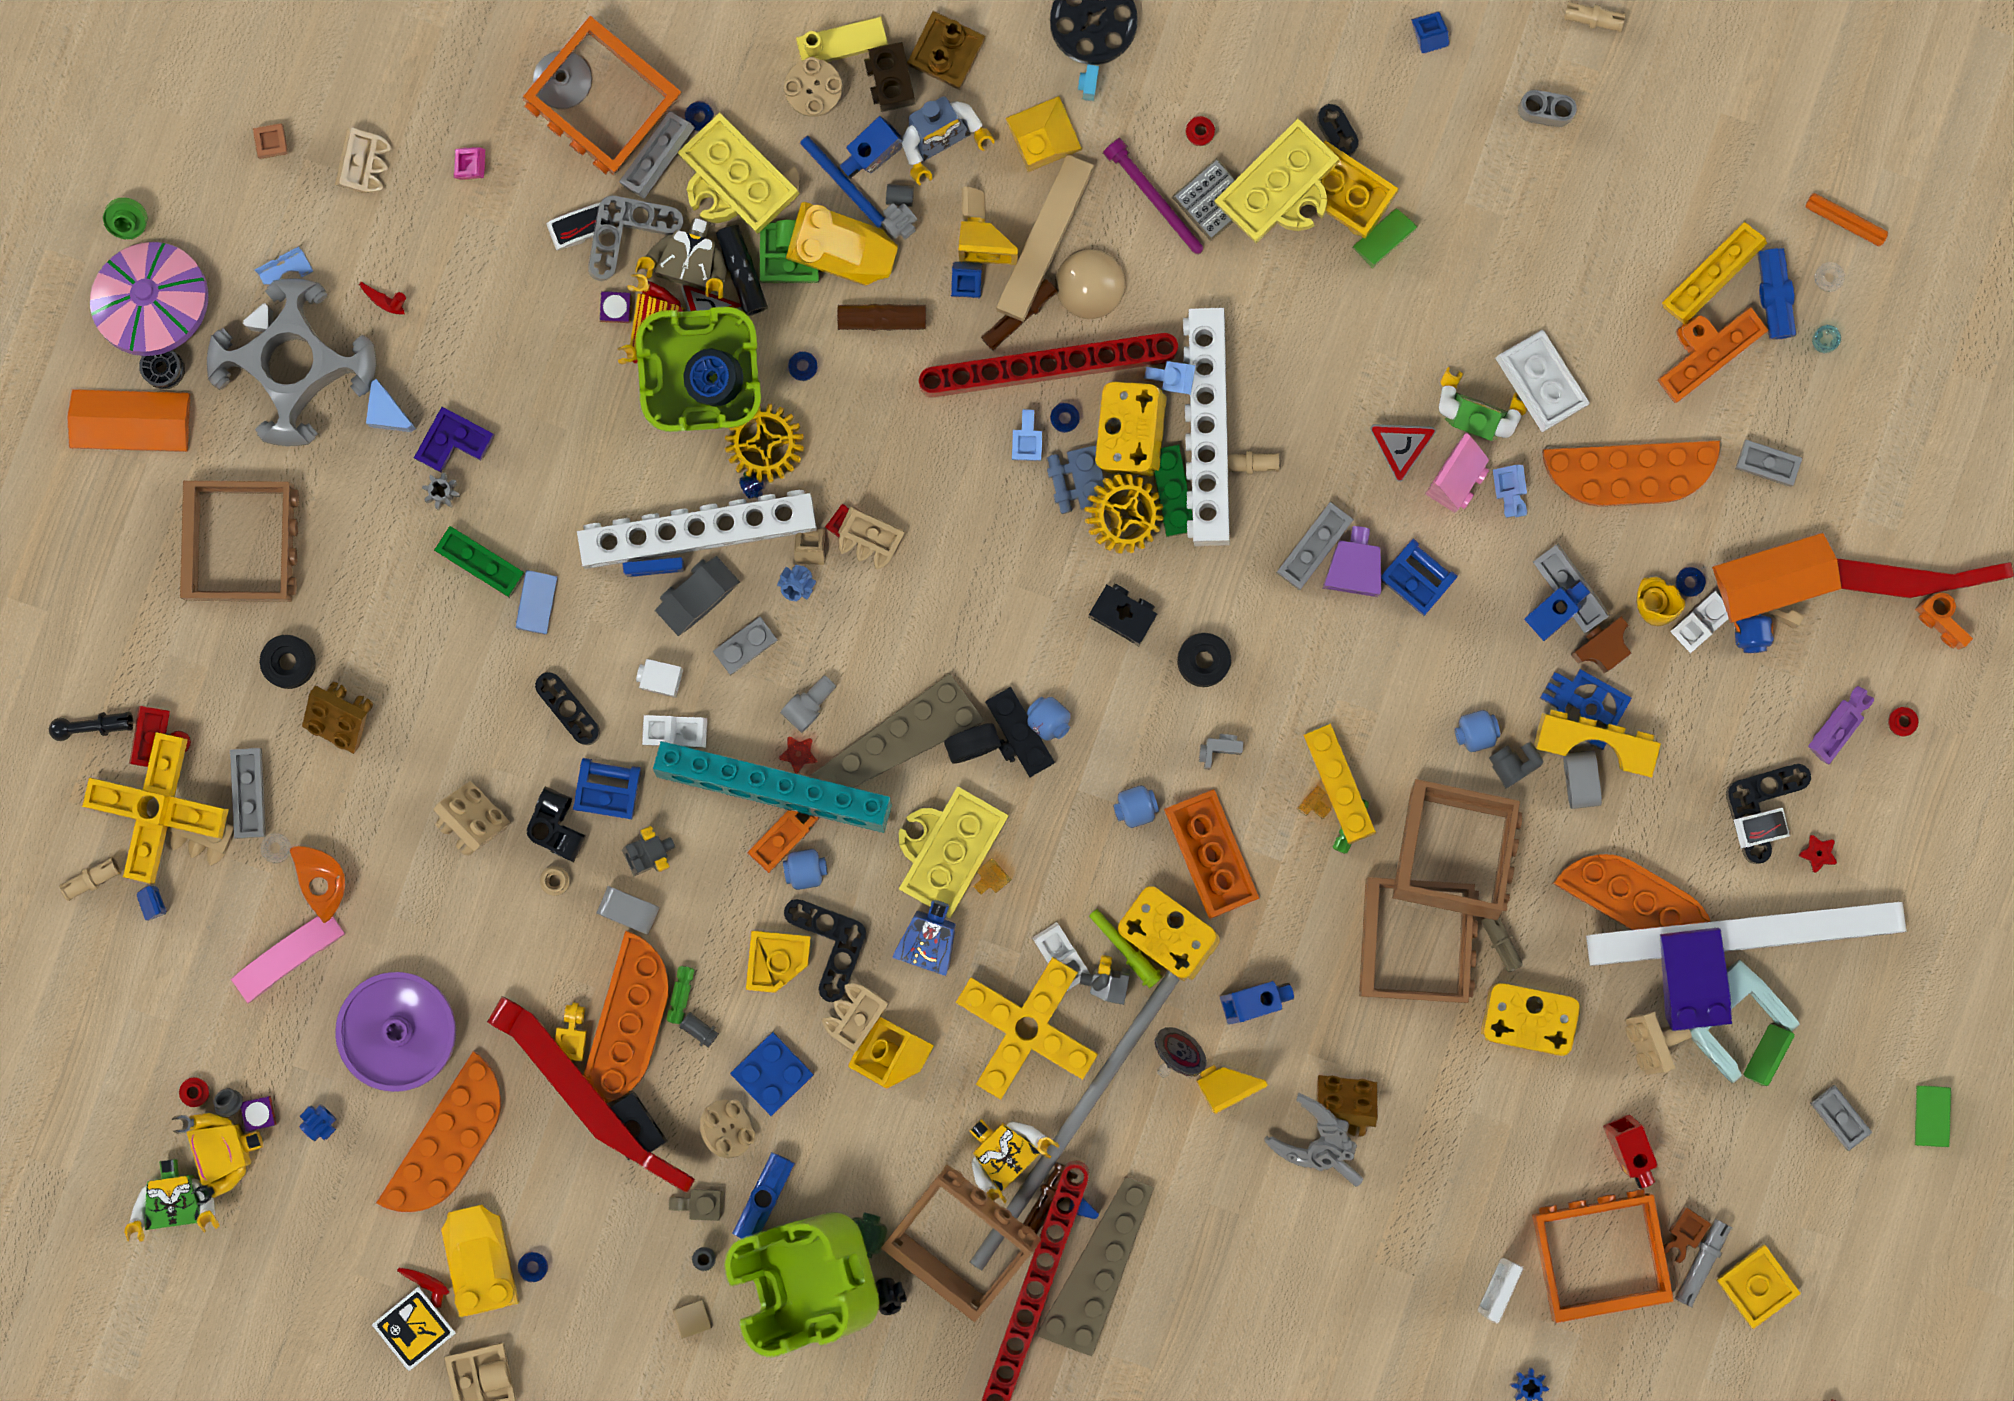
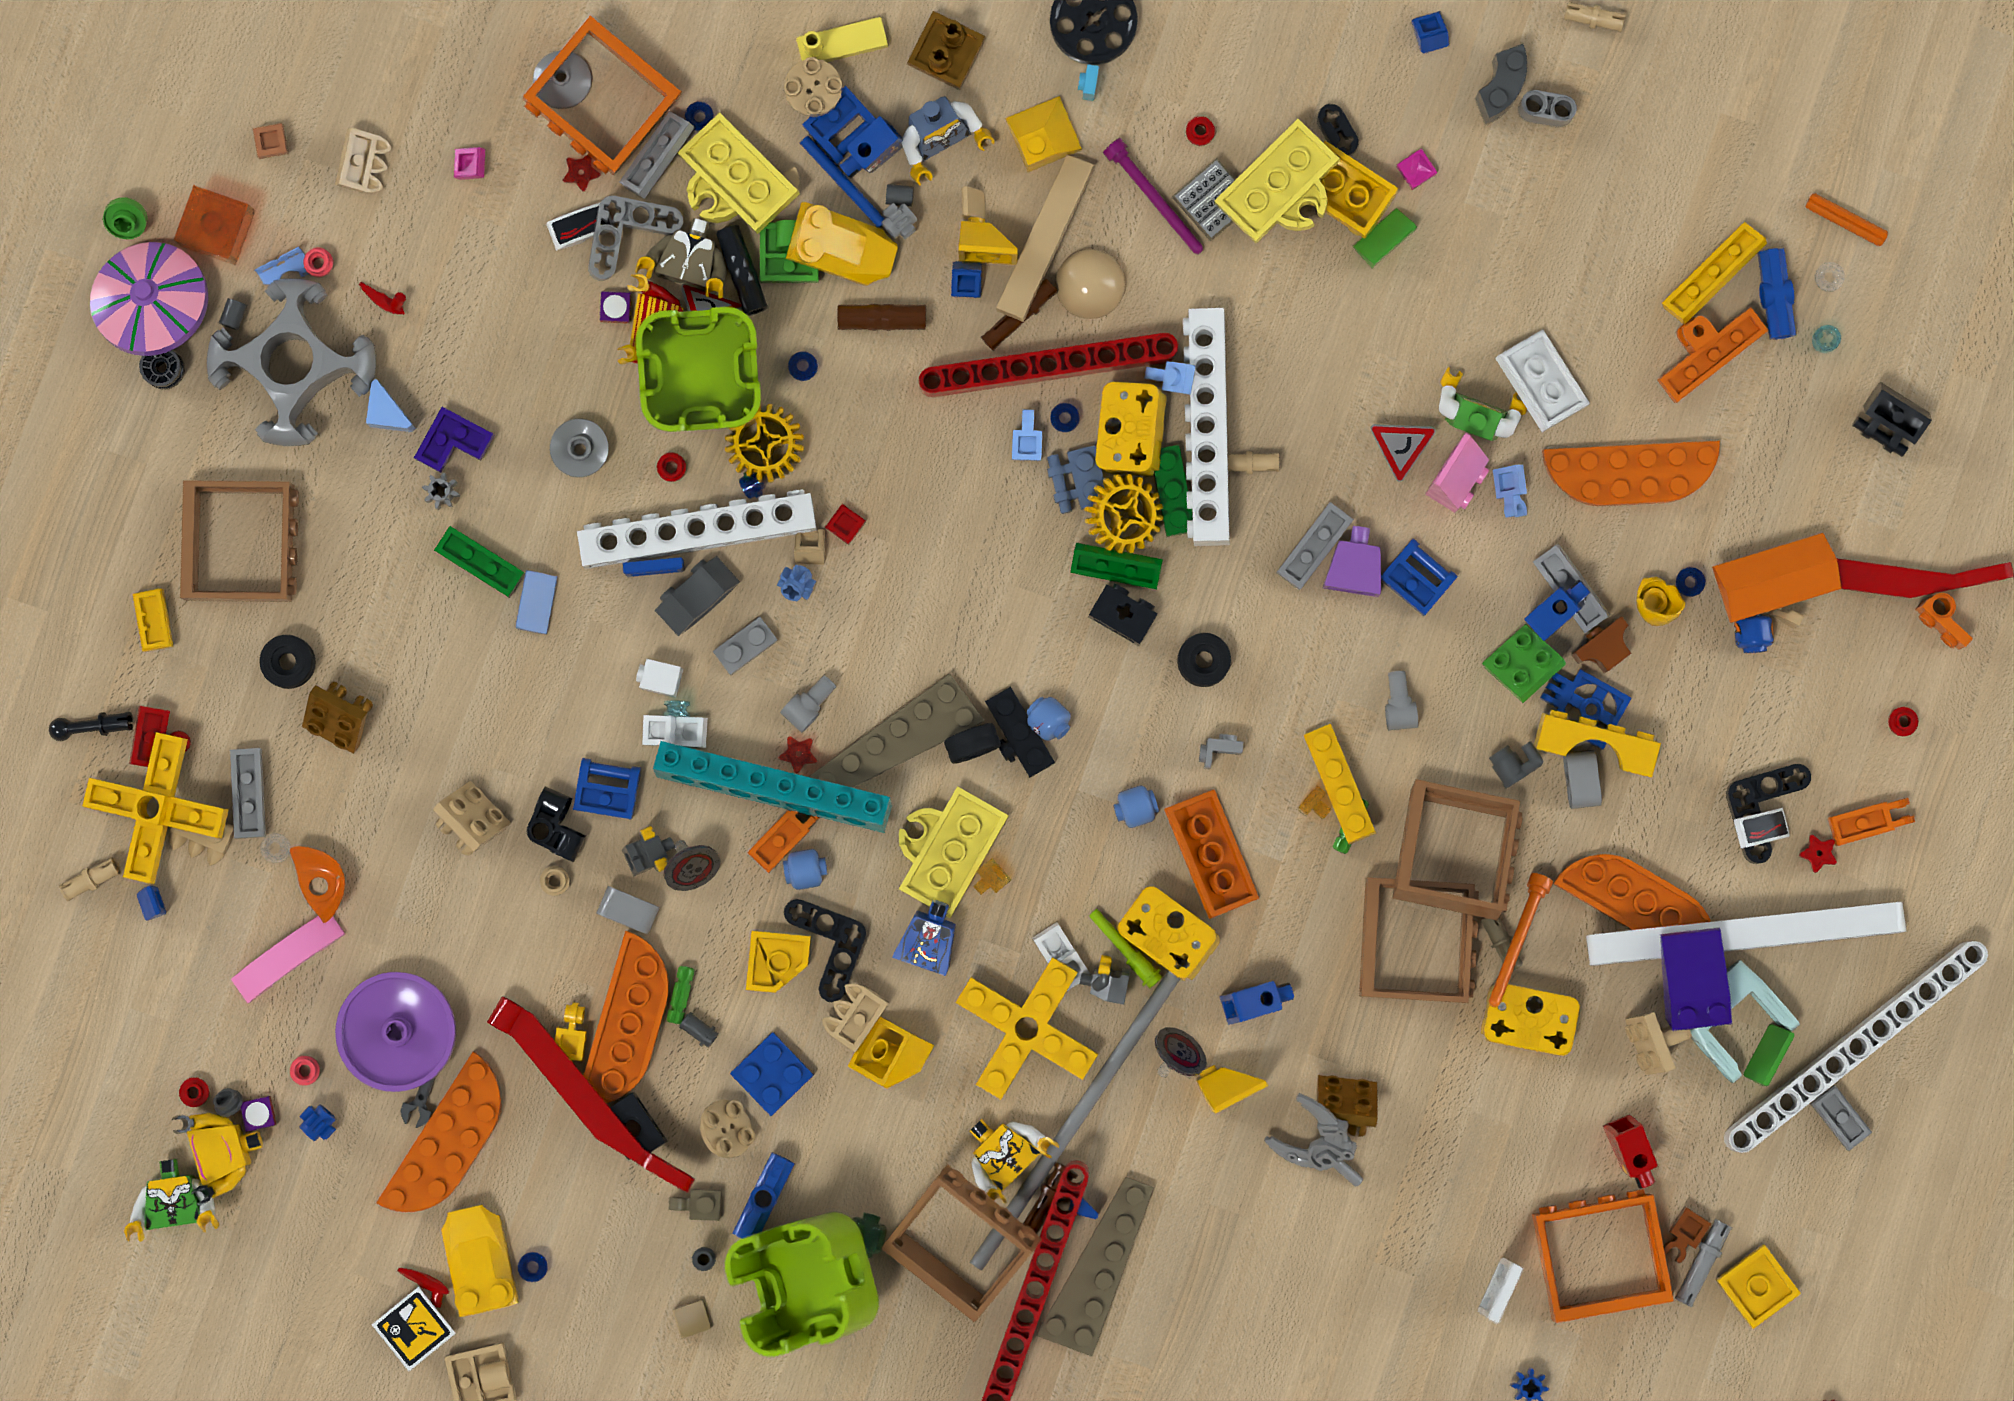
(129, 420): orange slope -> none
(152, 620): none -> yellow plate
(214, 225): none -> clear orange brick
(232, 314): none -> dark grey hinge
(259, 319): white slope -> none
(295, 1070): none -> coral plate
(310, 258): none -> coral plate
(420, 1101): none -> dark grey bar
(548, 696): black beam -> none
(573, 434): none -> light grey dish
(580, 164): none -> clear red plate
(669, 458): none -> red plate
(676, 708): none -> clear light blue bush
(691, 866): none -> shield
(706, 364): wheel -> none
(827, 126): none -> blue plate
(870, 535): tan plate -> none
(890, 1295): black gear -> none
(896, 76): dark brown brick -> none
(1116, 566): none -> green plate
(1400, 710): none -> light grey pin
(1416, 169): none -> dark pink tile
(1477, 731): medium blue head -> none
(1506, 84): none -> dark grey brick
(1524, 663): none -> bright green plate
(1538, 887): none -> orange piece
(1701, 622): white slope -> none
(1768, 463): light grey plate -> none
(1840, 725): medium lavender plate -> none
(1867, 822): none -> orange hinge
(1869, 1041): none -> white beam
(1895, 413): none -> black brick
(1932, 1116): bright green slope -> none

